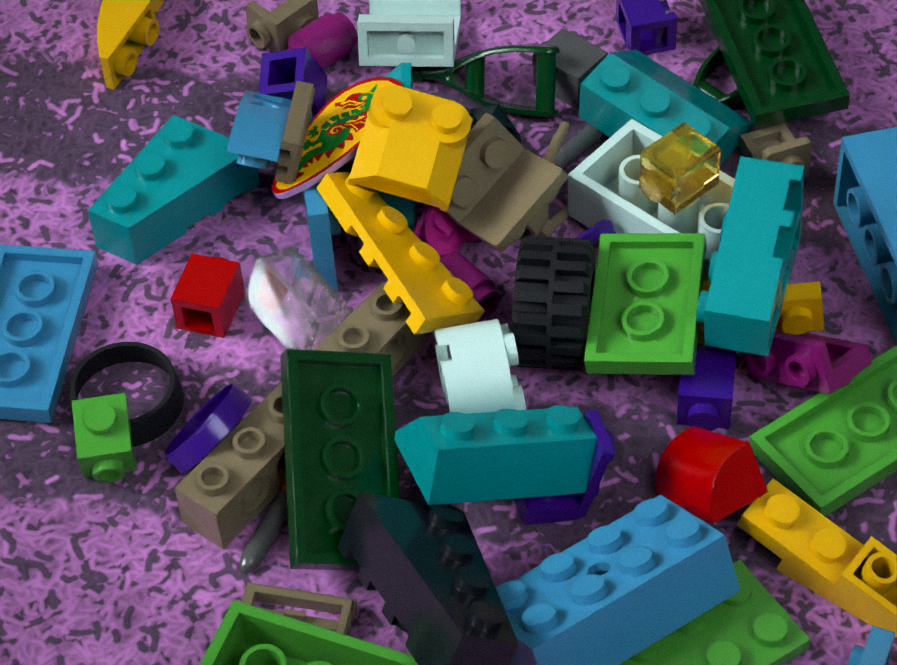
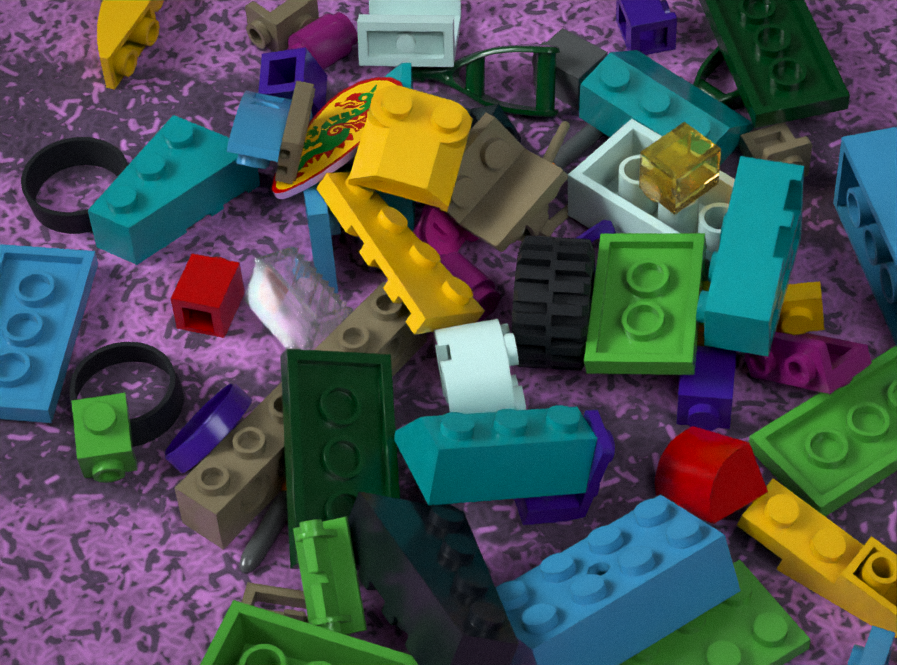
(60, 156): none -> black tyre
(329, 575): none -> bright green hinge

